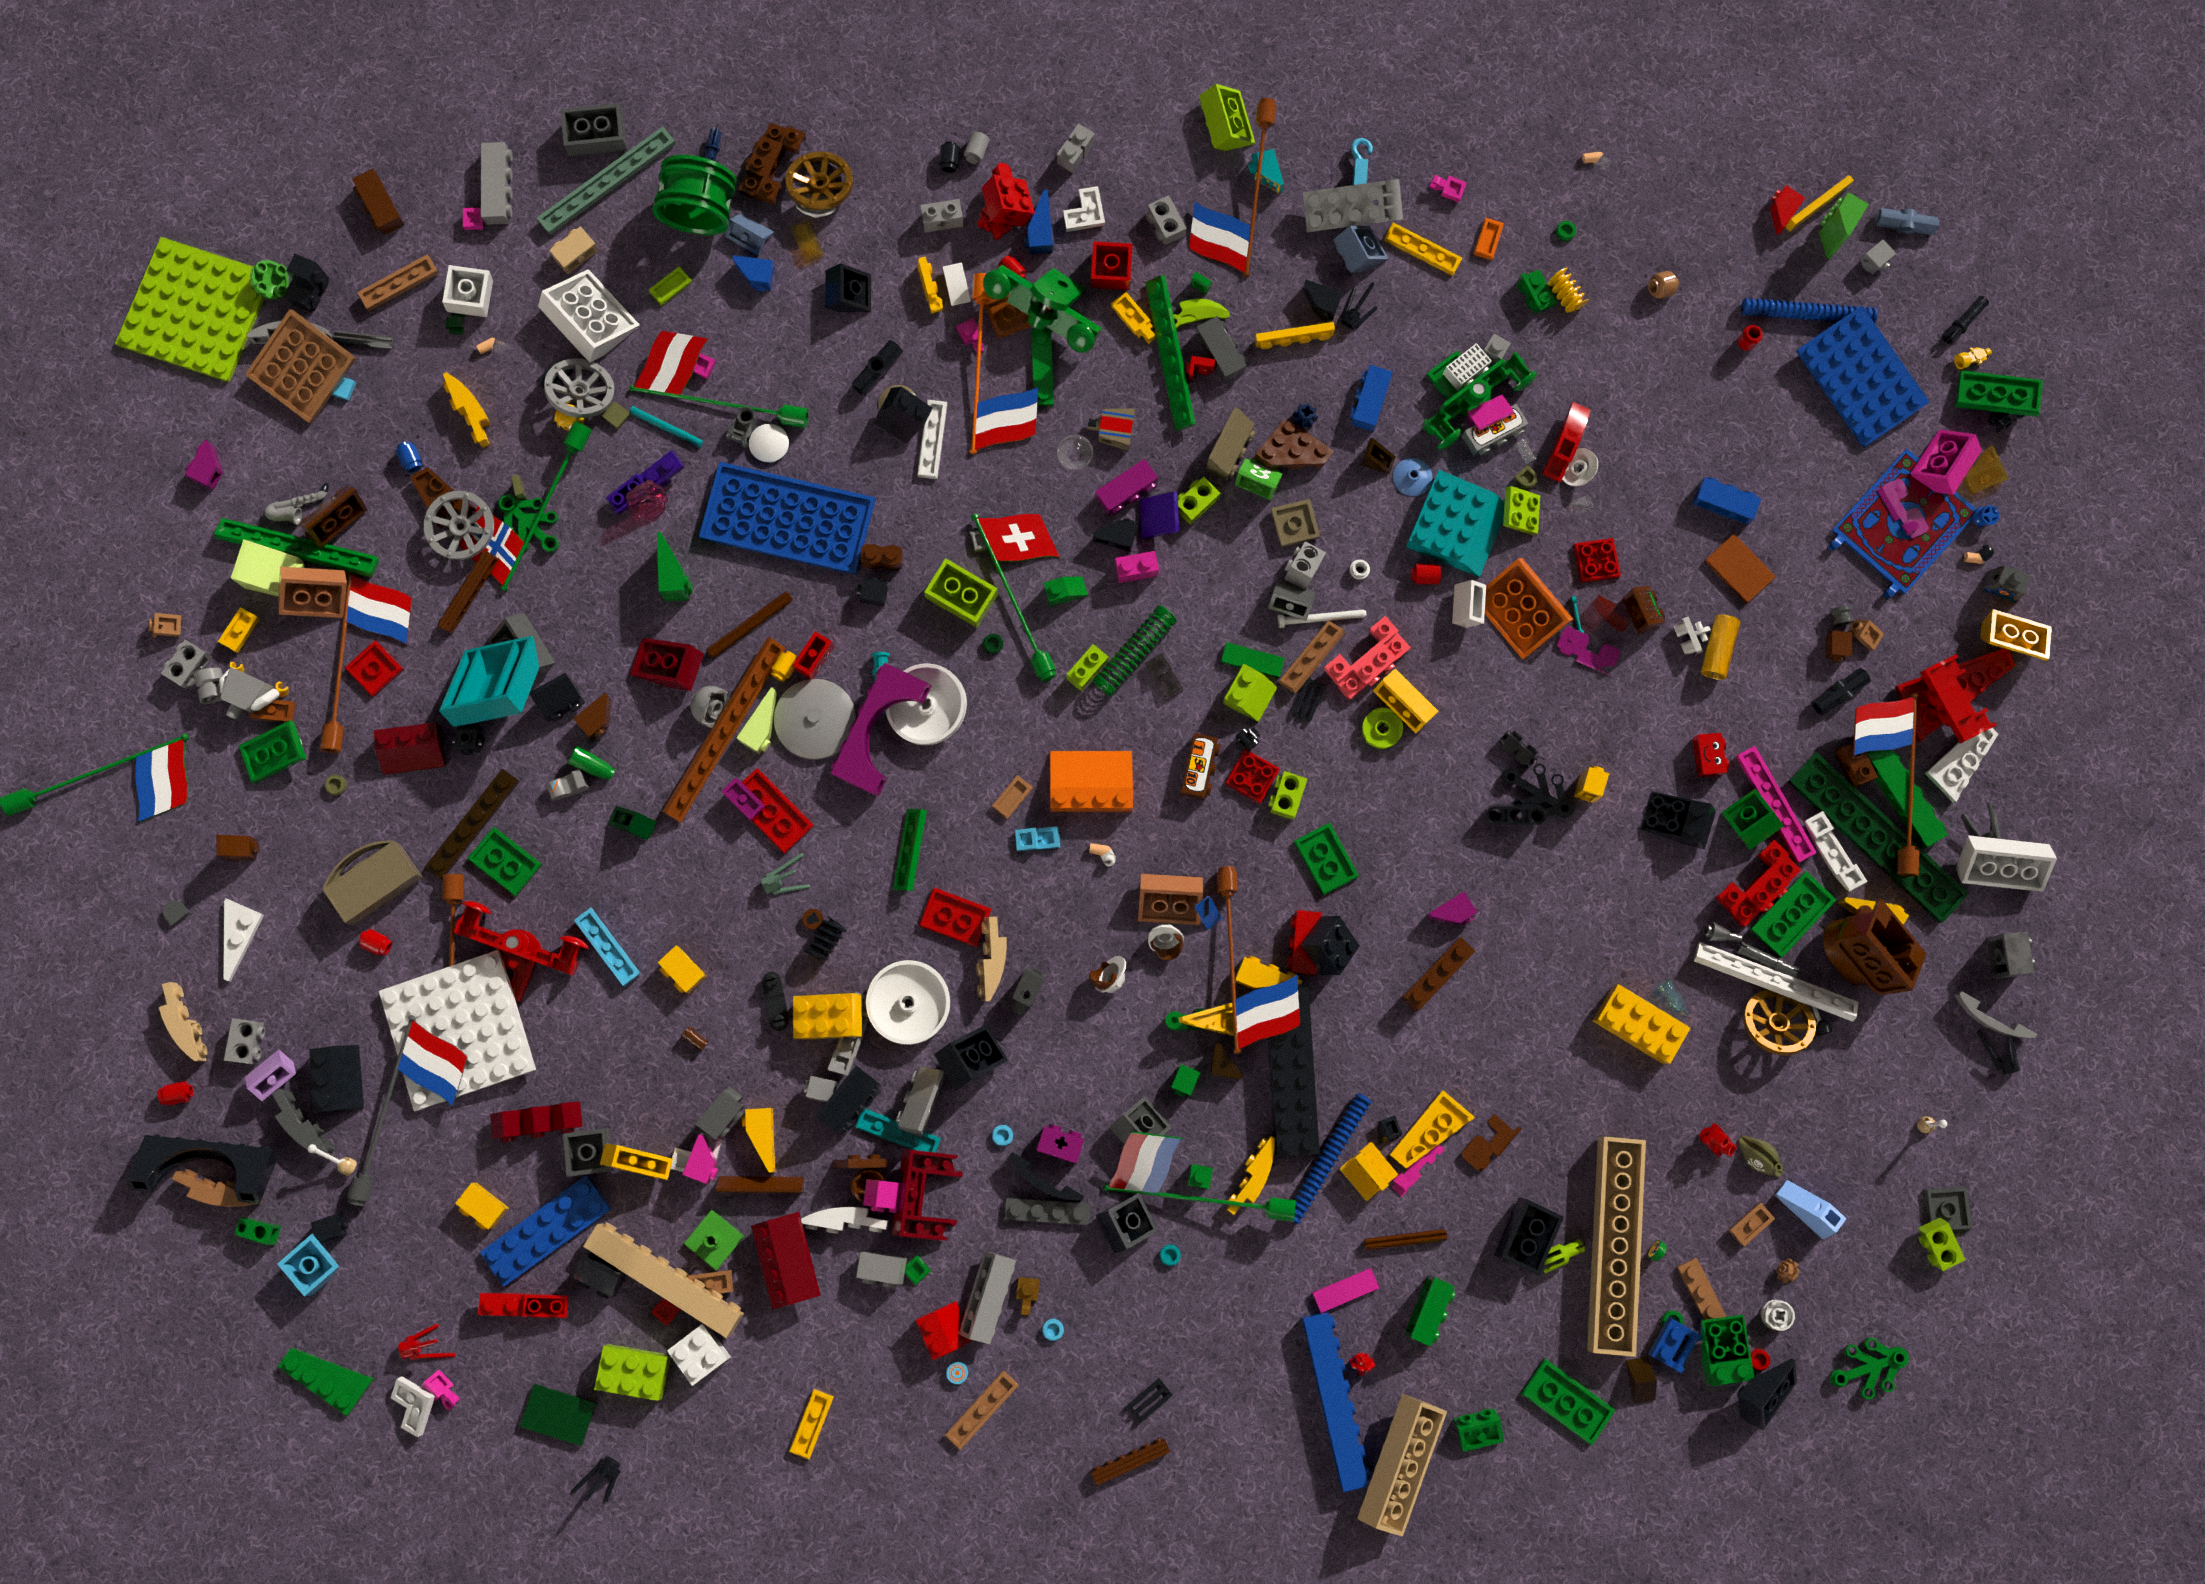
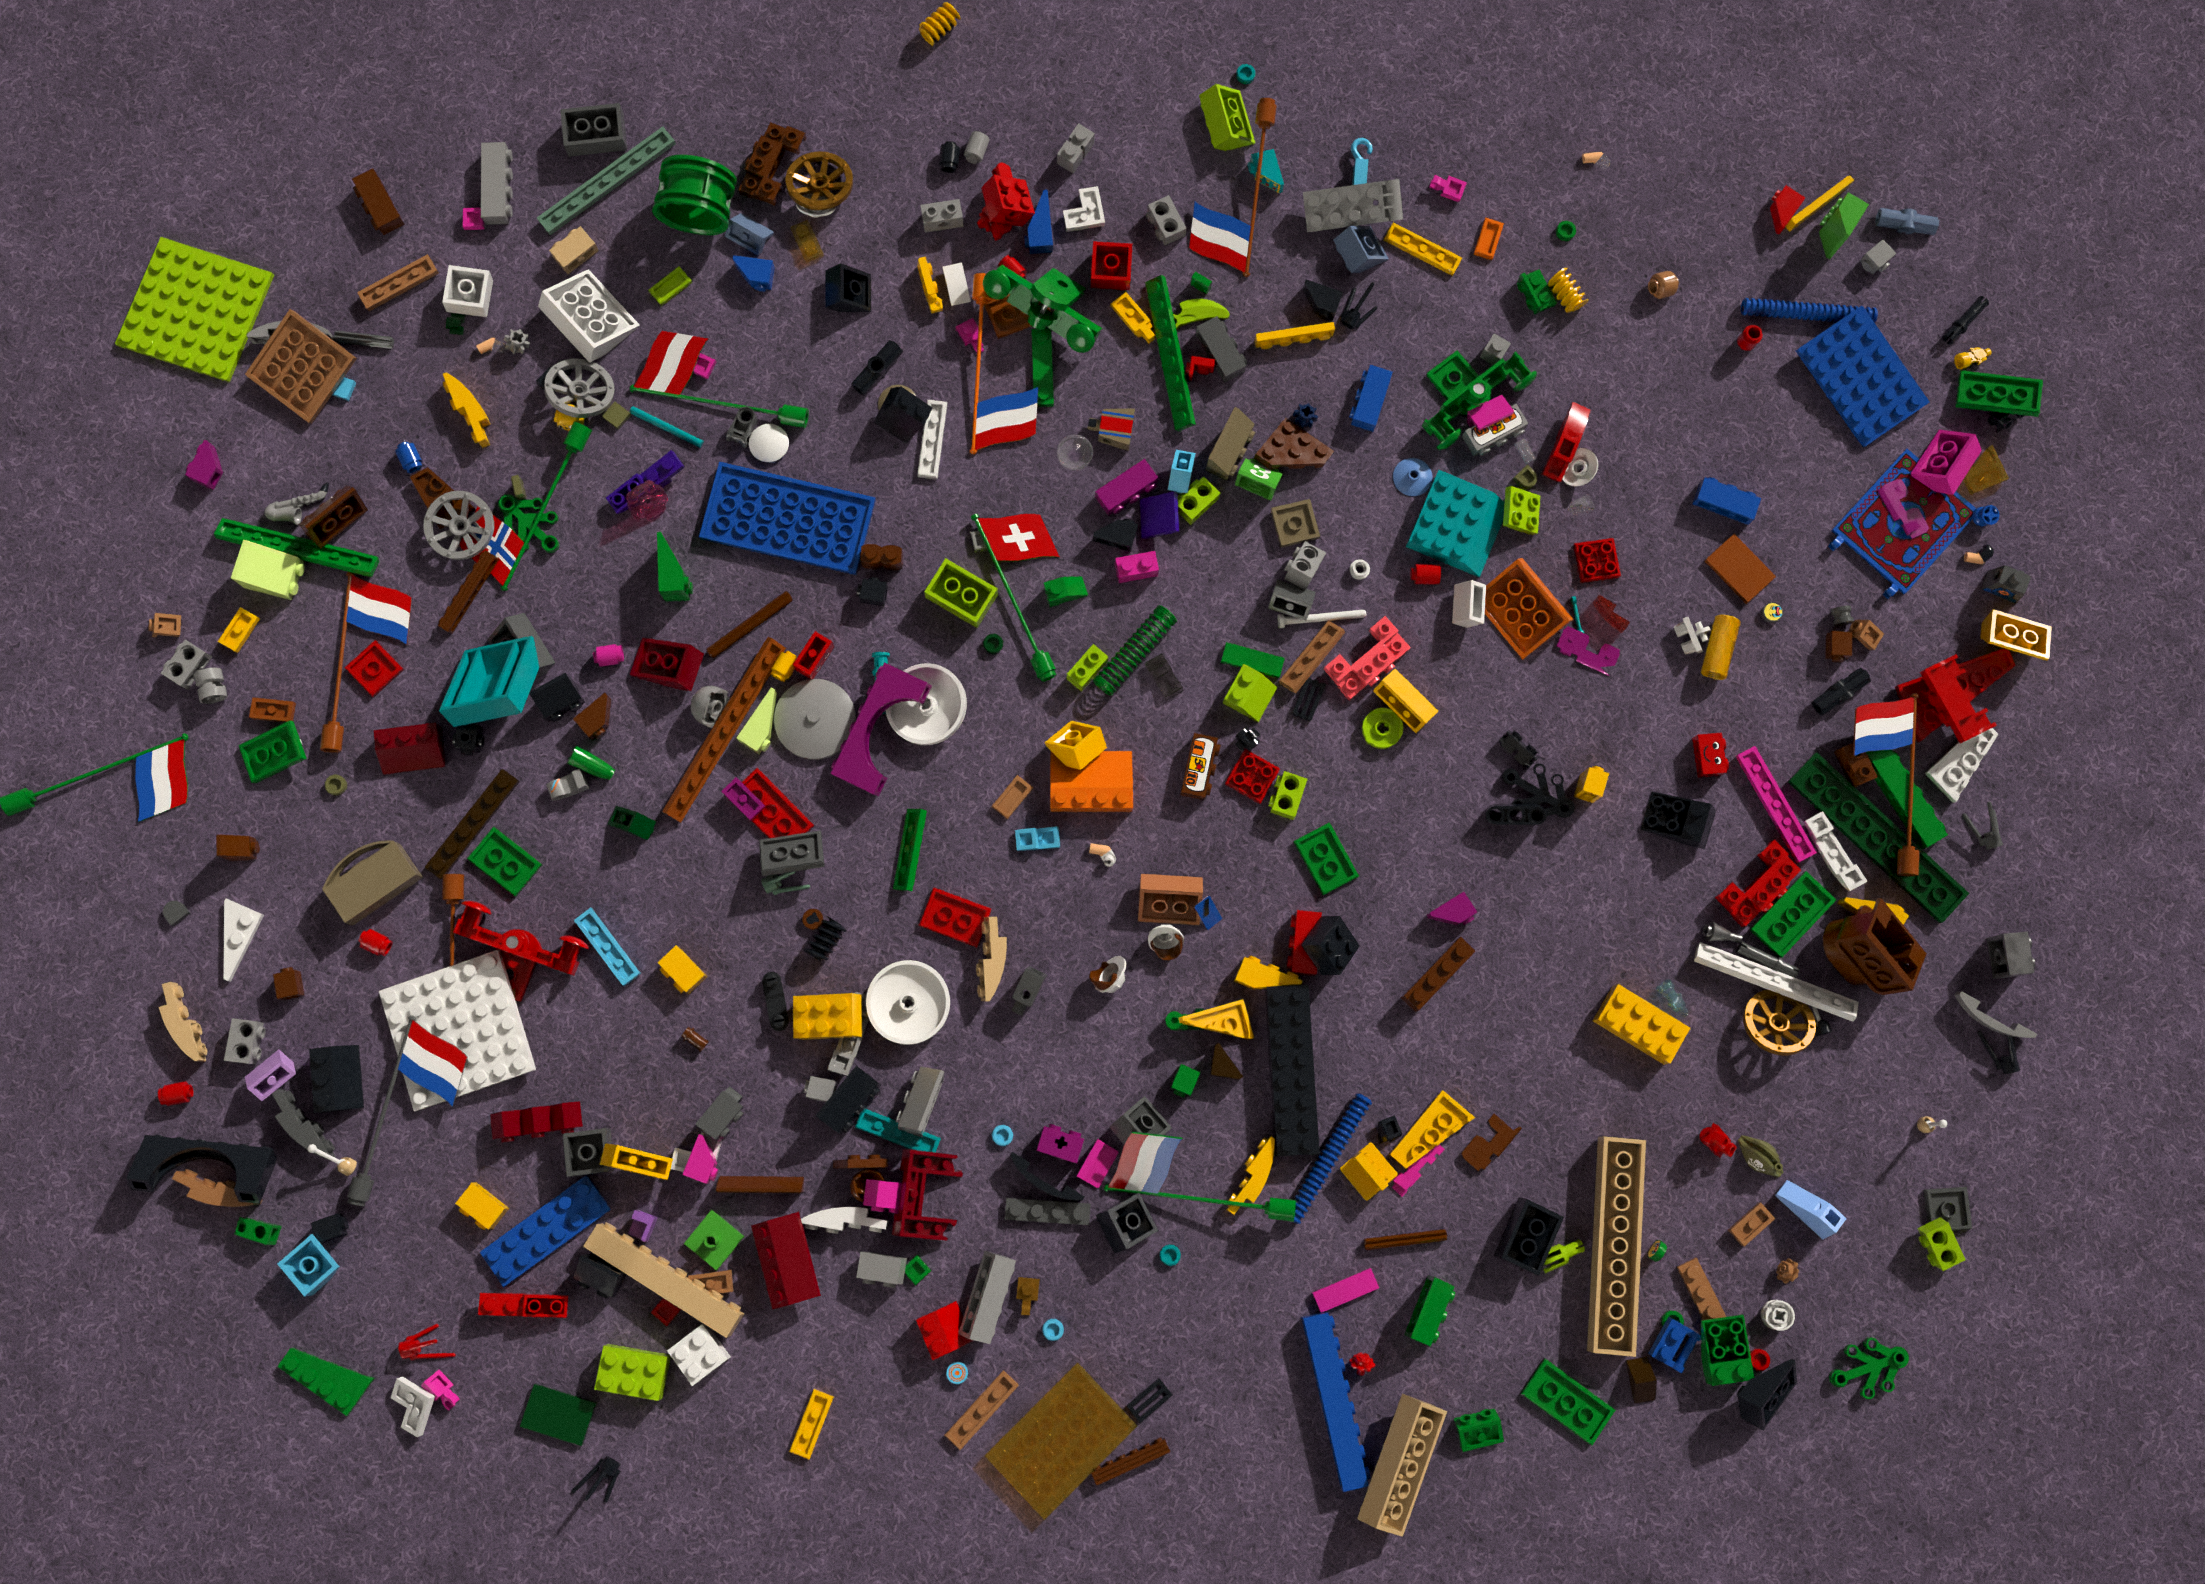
(246, 691): light grey torso -> none
(269, 279): bright green dish -> none
(288, 984): none -> reddish brown brick
(306, 283): black brick -> none
(311, 592): nougat slope -> none
(514, 339): none -> light grey gear
(608, 655): none -> dark pink brick
(642, 1225): none -> medium lavender panel
(713, 144): dark blue axle -> none
(760, 1129): yellow slope -> none
(791, 853): none -> dark grey tile
(938, 21): none -> yellow piece
(970, 1057): black brick -> none
(1060, 1440): none -> clear yellow plate
(1077, 744): none -> yellow slope
(1097, 1163): none -> dark pink panel
(1181, 471): none -> medium azure brick
(1200, 1176): green brick -> none
(1245, 74): none -> teal tile
(1265, 1010): flag -> none
(1377, 457): dark brown slope -> none
(1467, 367): white brick -> none
(1643, 609): reddish brown slope -> none
(1752, 819): green slope -> none
(1772, 612): none -> tile
(2005, 863): white brick -> none

